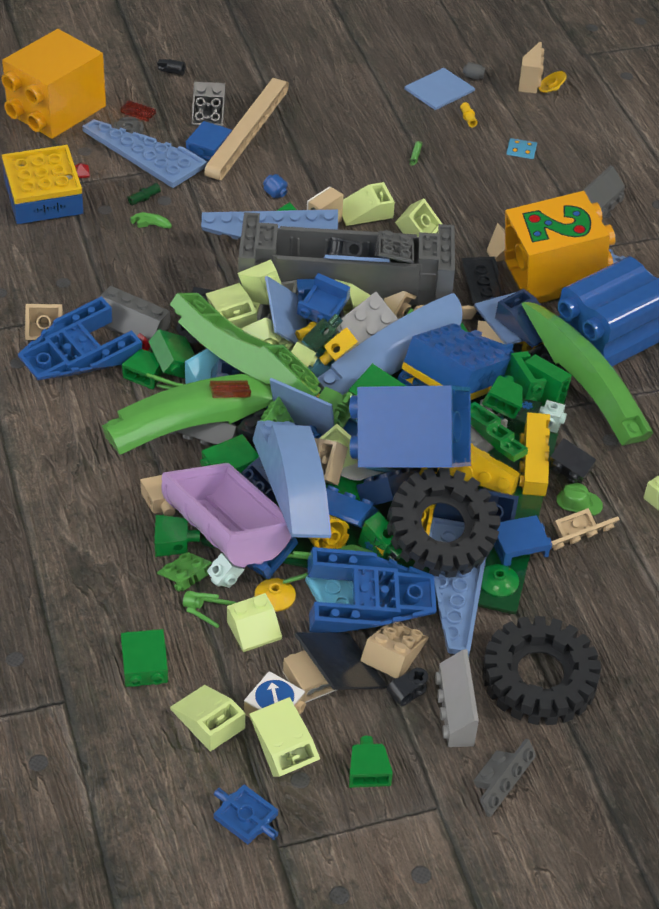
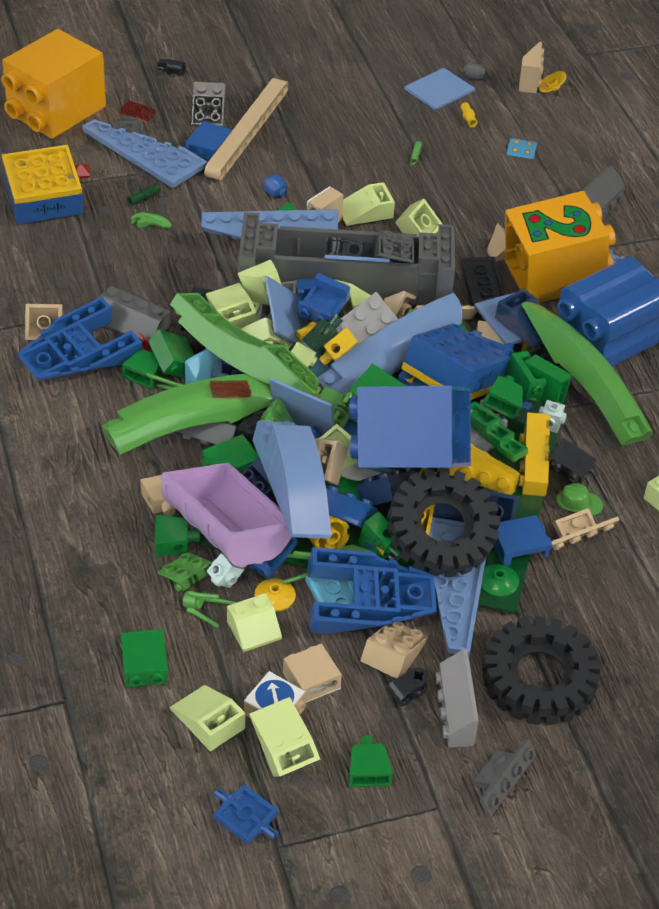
(339, 661): black piece -> none

